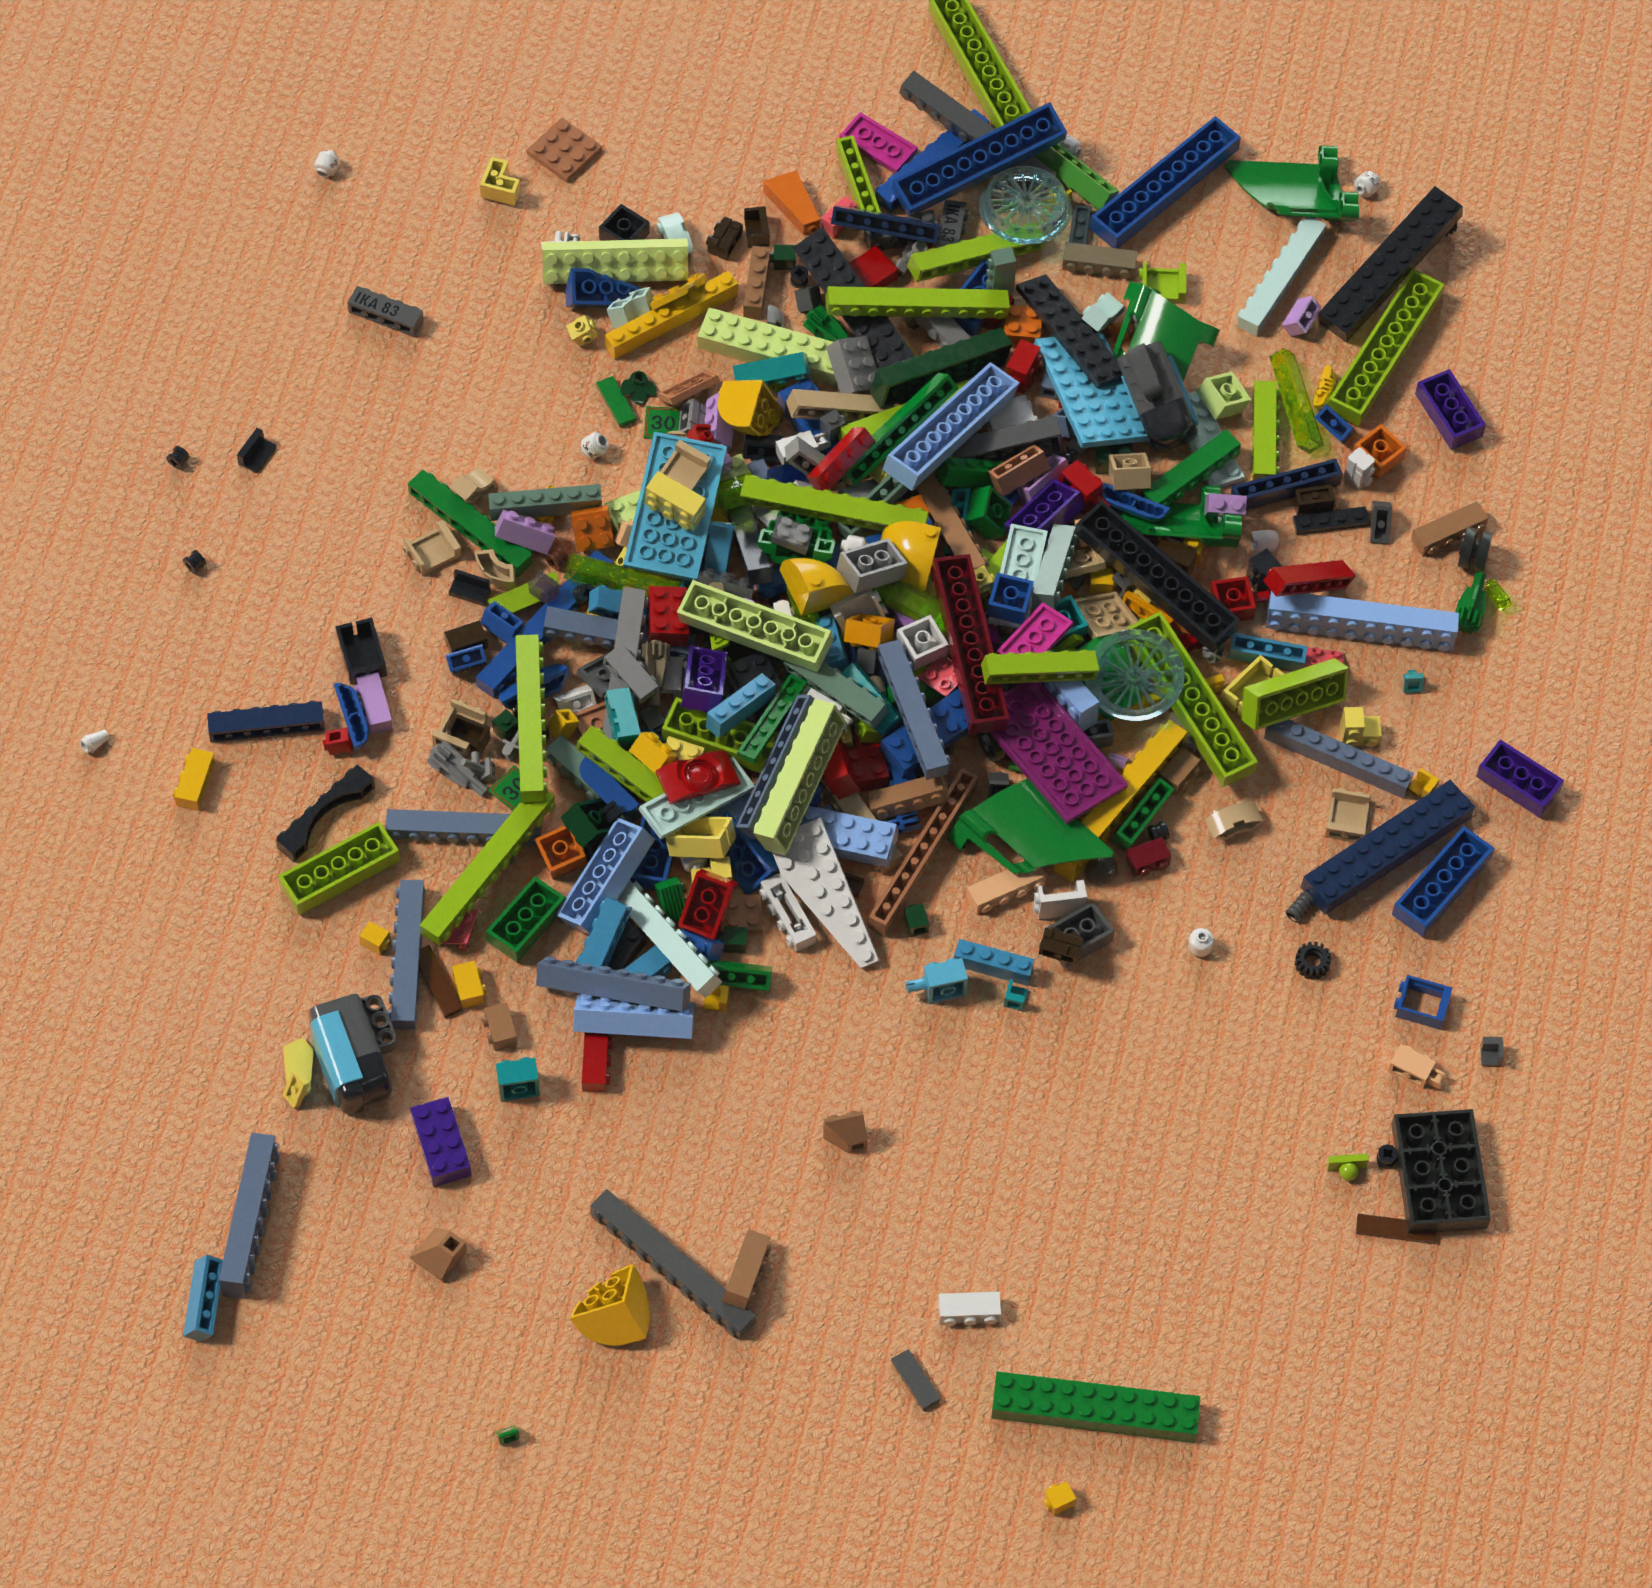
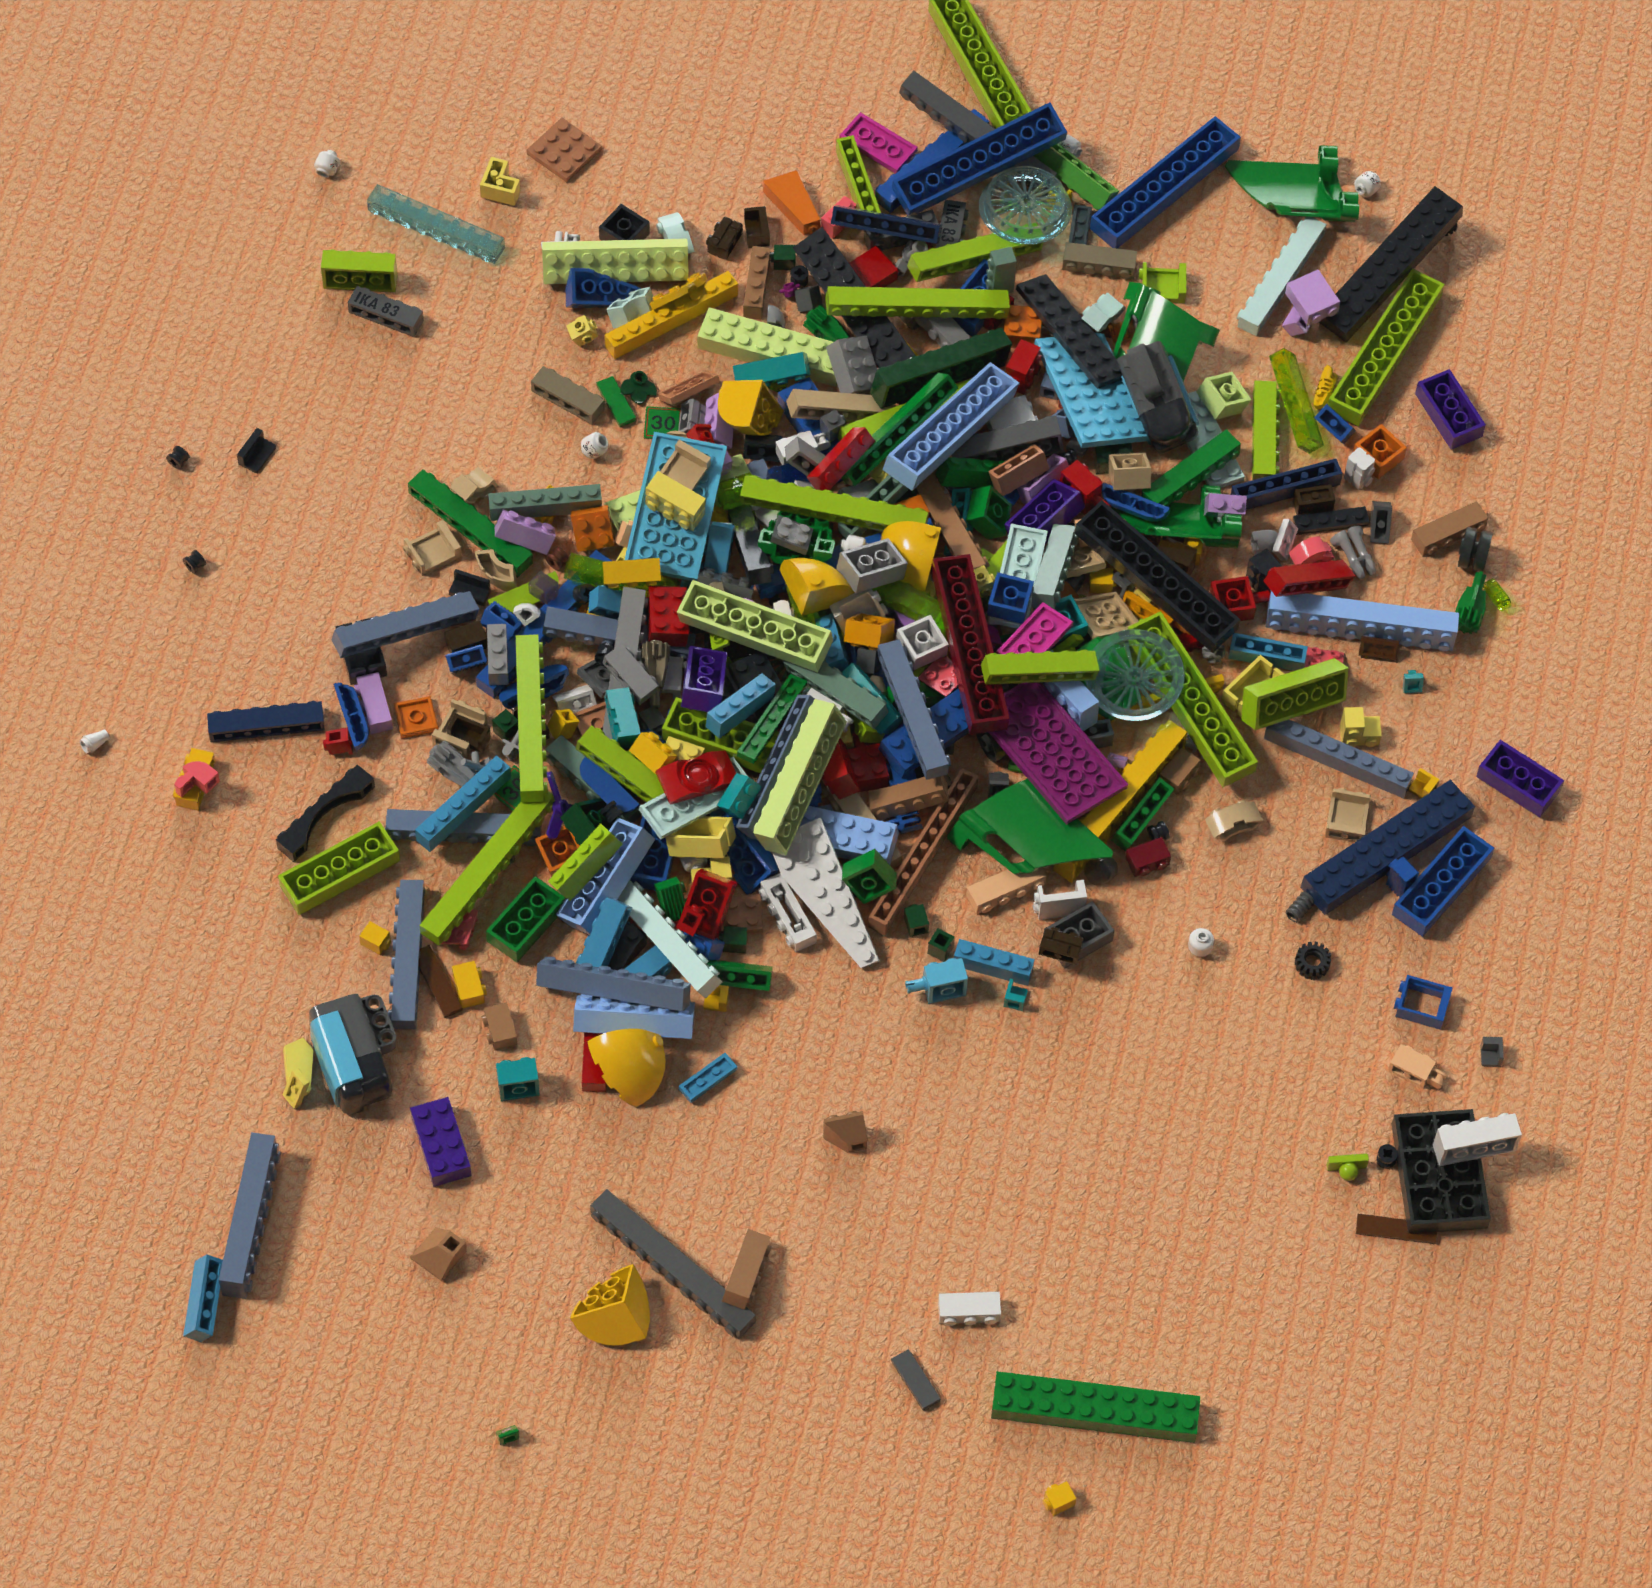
(196, 774): none -> coral brick
(364, 269): none -> lime brick
(404, 624): none -> sand blue brick
(415, 717): none -> orange tile
(435, 224): none -> clear light blue brick
(463, 803): none -> dark azure brick
(497, 654): none -> light grey brick
(526, 612): none -> white brick
(559, 808): none -> dark purple piece
(567, 395): none -> dark tan brick
(585, 862): none -> lime brick
(603, 649): none -> black wheel
(630, 1062): none -> yellow brick
(631, 572): none -> yellow brick
(688, 926): none -> red brick
(707, 1077): none -> dark azure plate
(739, 796): none -> teal brick
(789, 289): none -> magenta plate
(869, 876): none -> green brick
(941, 945): none -> dark green brick
(1285, 539): none -> white plate
(1311, 551): none -> coral brick
(1312, 297): none -> lavender brick
(1355, 534): none -> light grey piece
(1378, 648): none -> reddish brown plate
(1401, 876): none -> blue brick
(1477, 1139): none -> white brick

